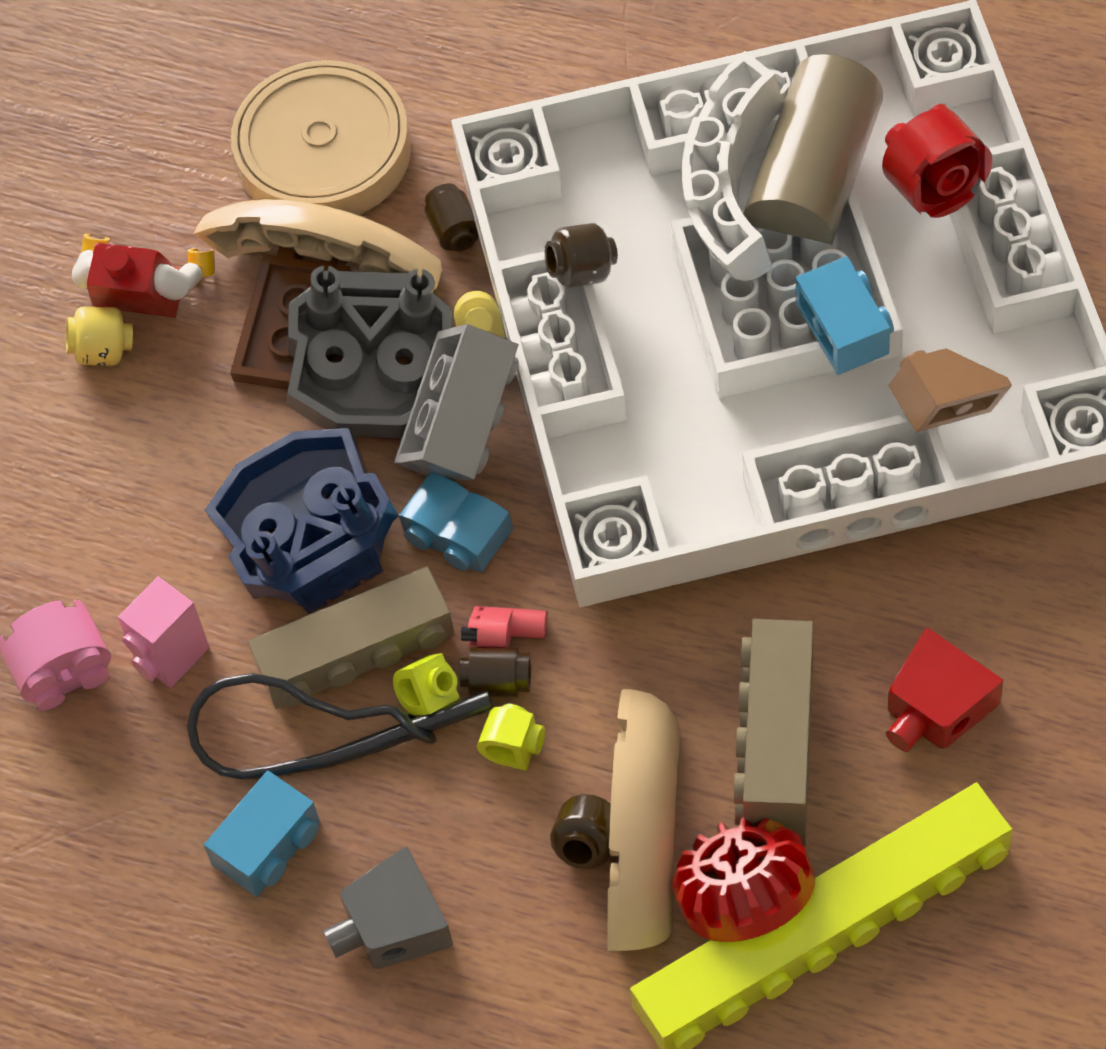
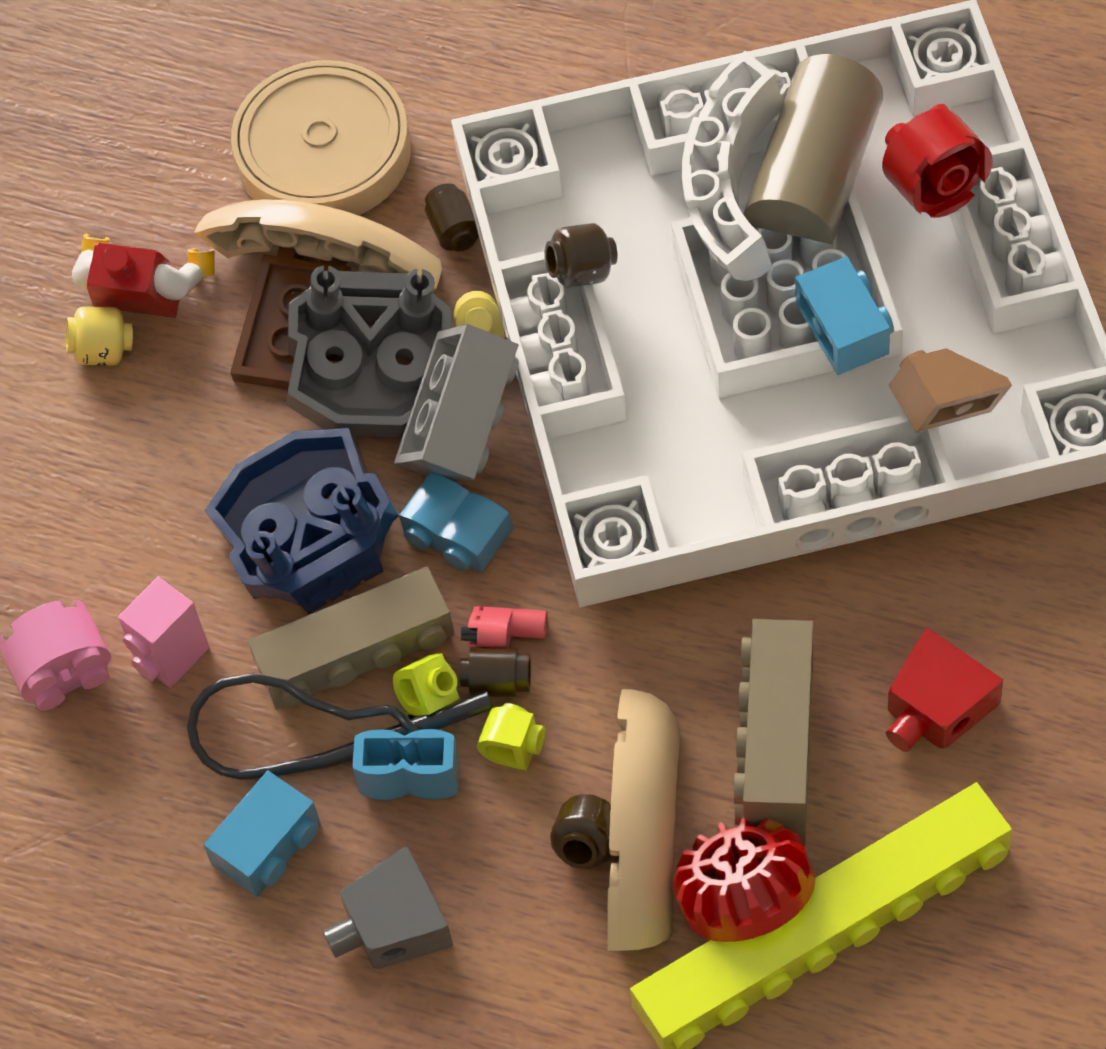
(396, 764): none -> dark azure brick

